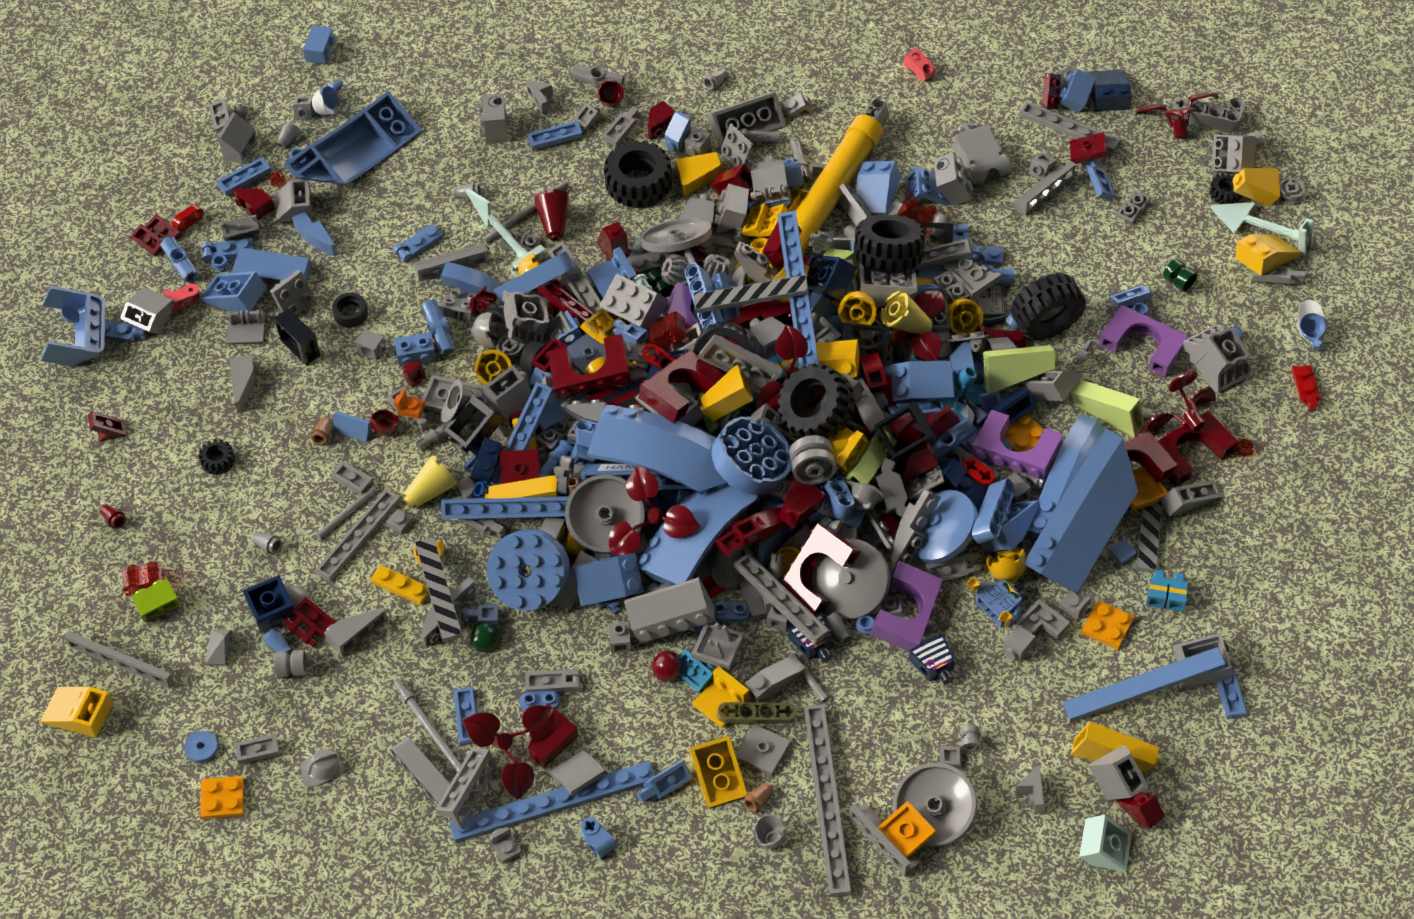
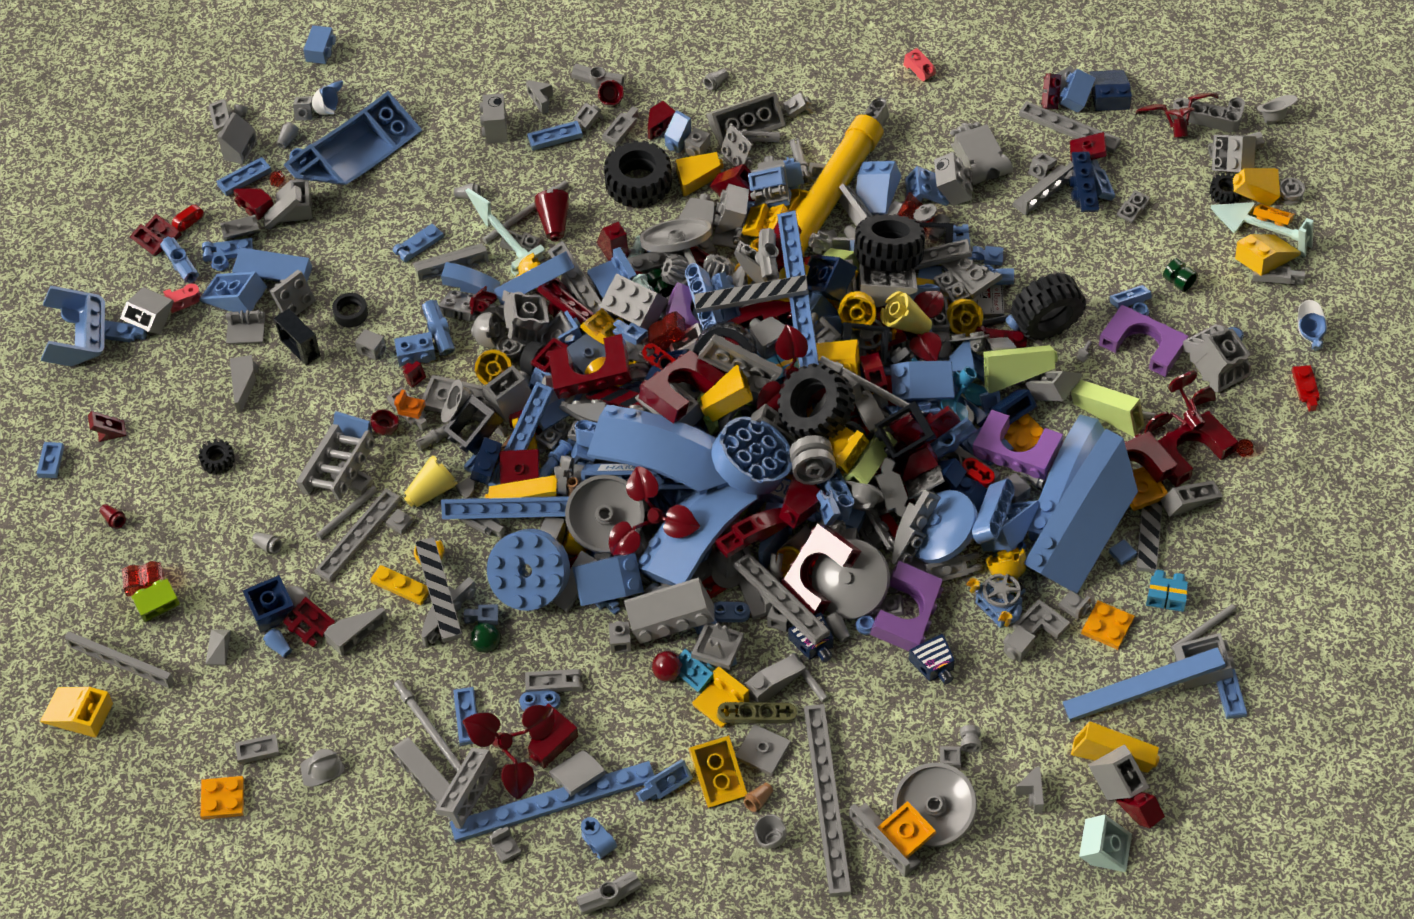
(50, 460): none -> medium blue plate
(201, 755): medium blue piece -> none
(282, 207): none -> light grey tile
(287, 664): light grey wheel -> none
(314, 233): medium blue slope -> none
(321, 432): medium nougat cone -> none
(323, 455): none -> light grey fence
(481, 489): blue plate -> none
(620, 888): none -> light grey piece
(766, 178): none -> medium blue tile
(767, 255): none -> light grey piece
(829, 508): none -> medium blue plate
(864, 383): none -> light grey bar
(898, 355): none -> light grey plate
(925, 212): none -> light grey piece
(1001, 590): none -> light grey wheel
(1083, 183): none -> dark blue bracket
(1208, 625): none -> light grey bar
(1277, 108): none -> light grey piece
(1279, 216): none -> light orange plate

